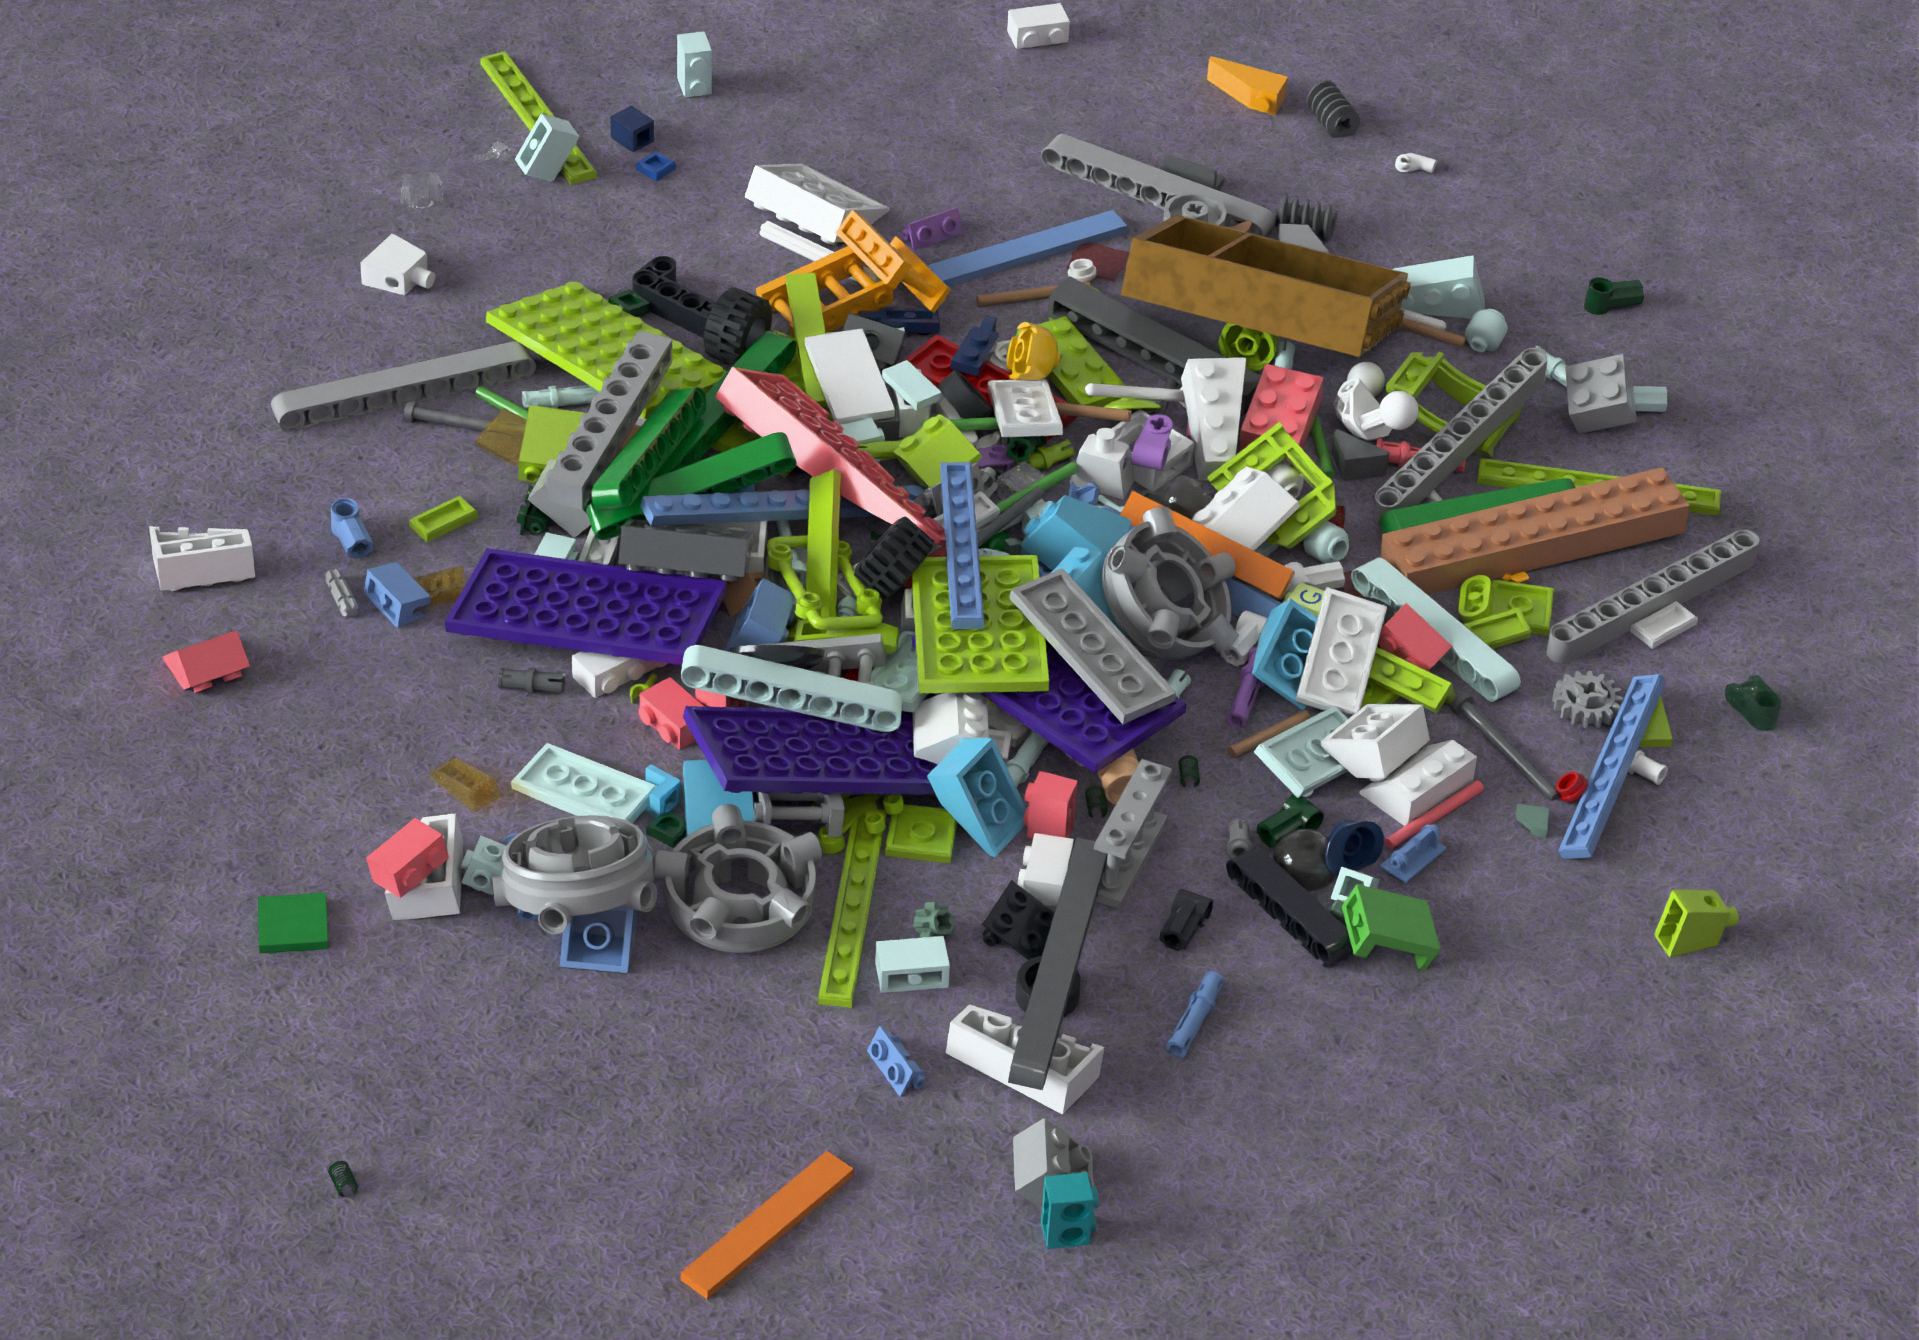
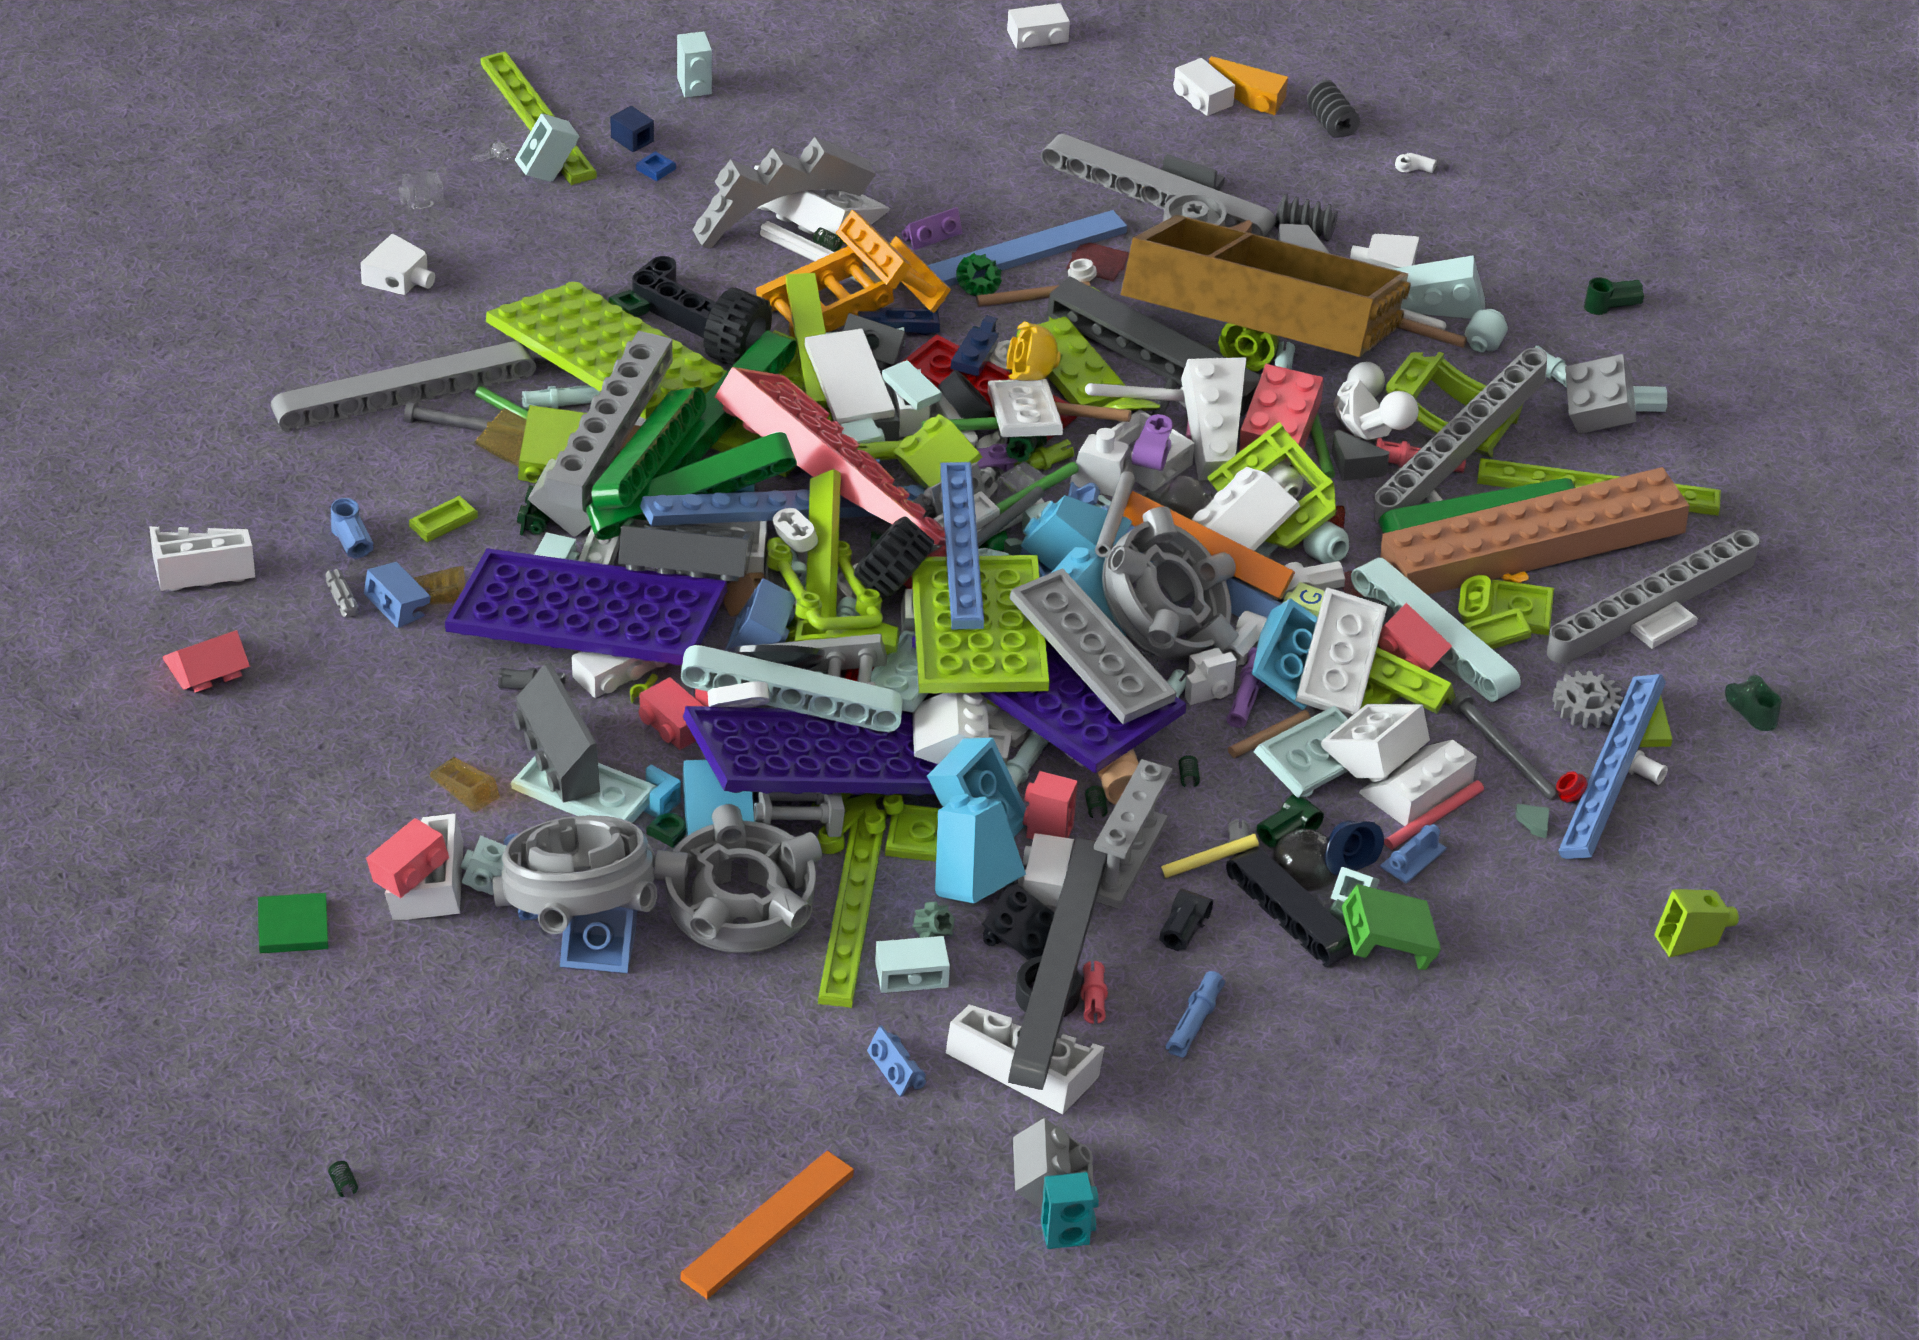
(558, 736): none -> slope
(739, 695): none -> white beam
(780, 175): none -> light grey arch
(795, 530): none -> white beam
(832, 240): none -> dark green piece
(974, 849): none -> medium azure slope
(979, 286): none -> green gear
(1094, 992): none -> coral pin
(1115, 514): none -> light grey piece
(1204, 86): none -> white brick
(1210, 676): none -> white brick
(1210, 855): none -> light yellow bar
(1388, 251): none -> white torso

